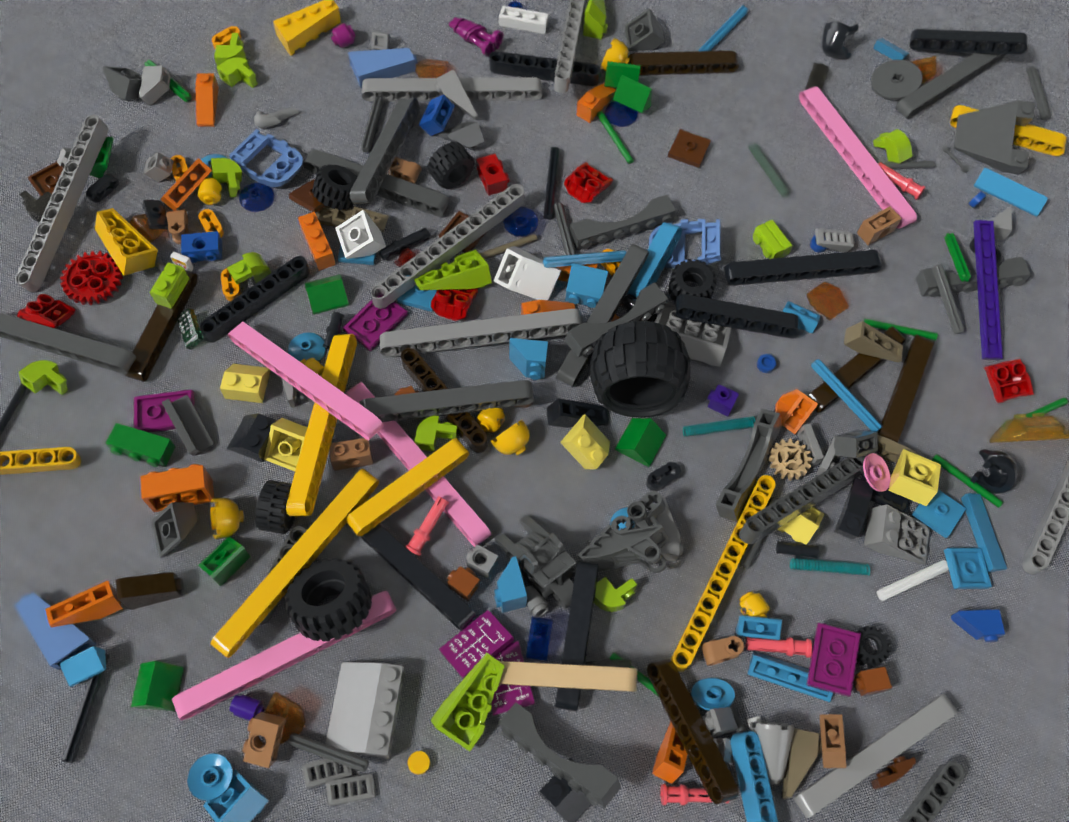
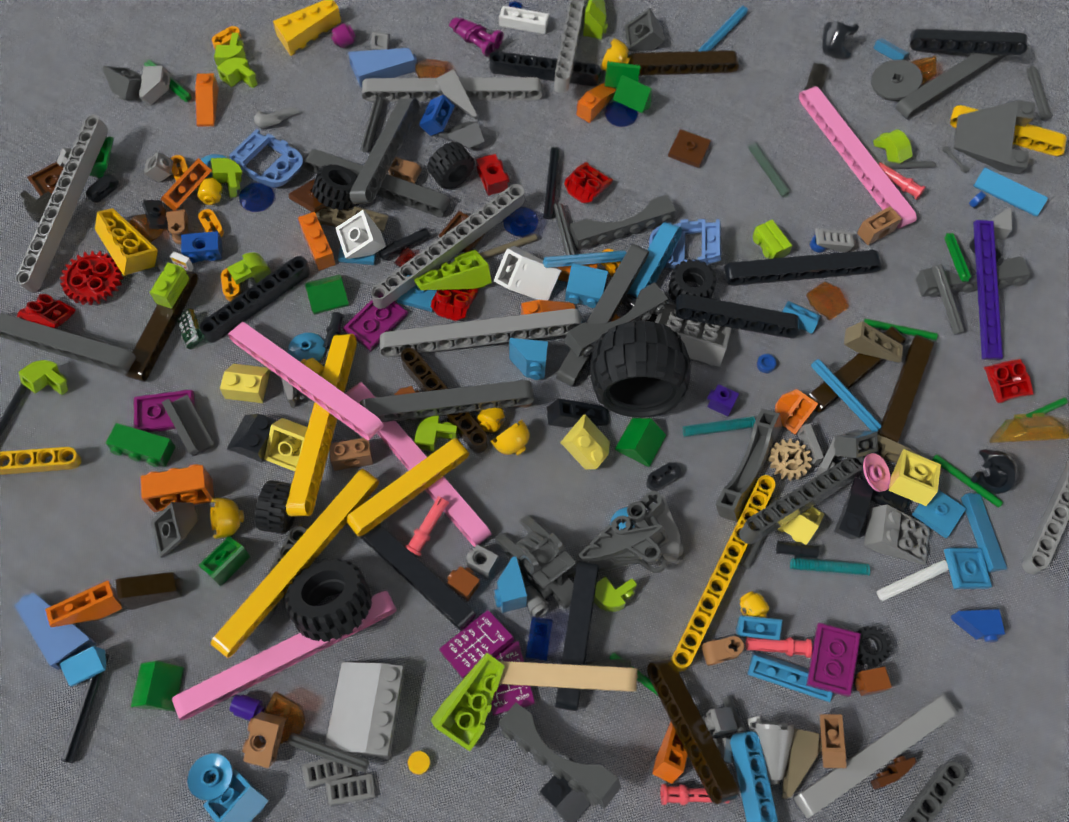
(615, 137): green bar -> none
(712, 693): dark azure dish -> none

